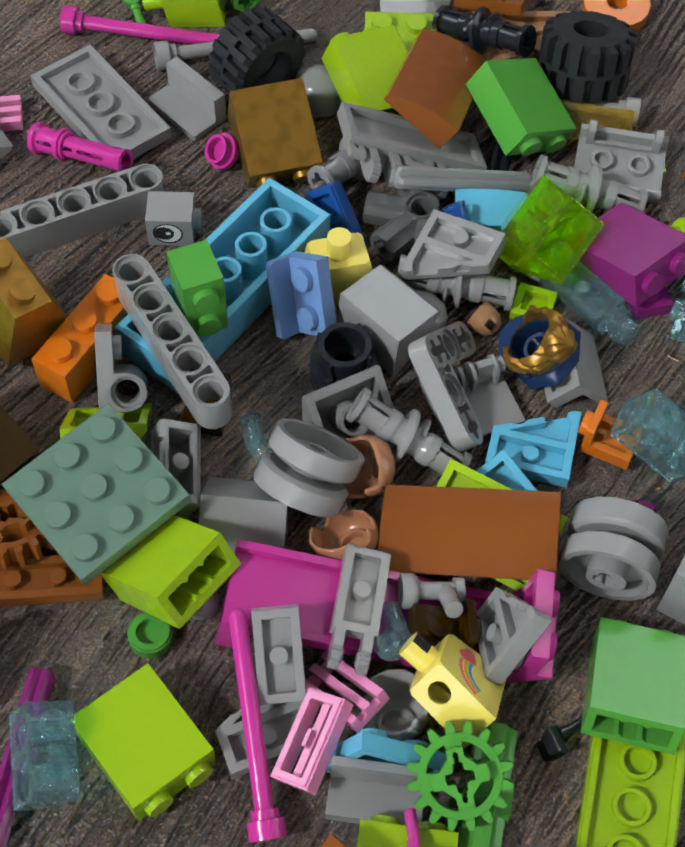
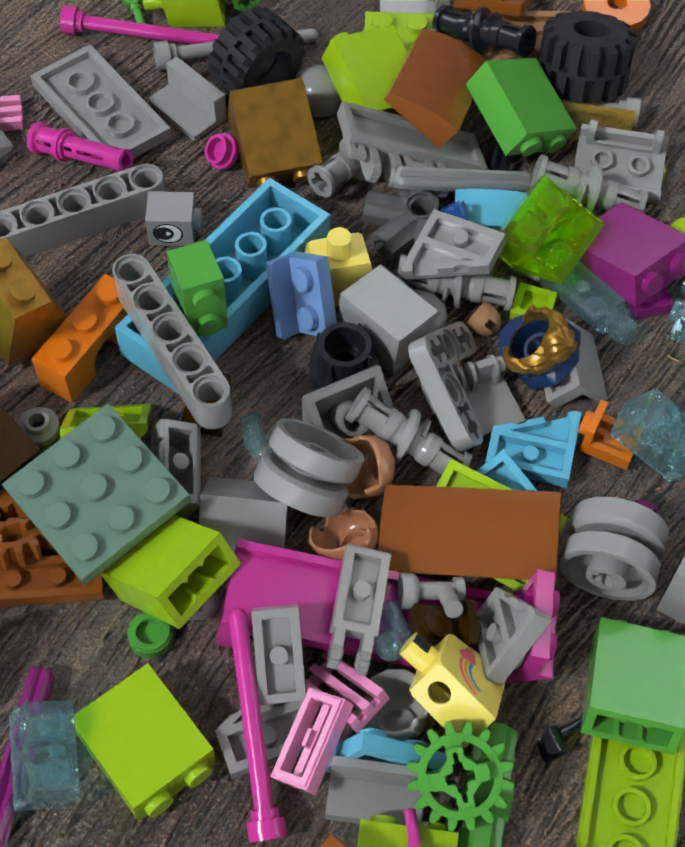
(44, 434): none -> light grey plate
(107, 350): light grey plate -> none
(334, 201): blue tile -> none

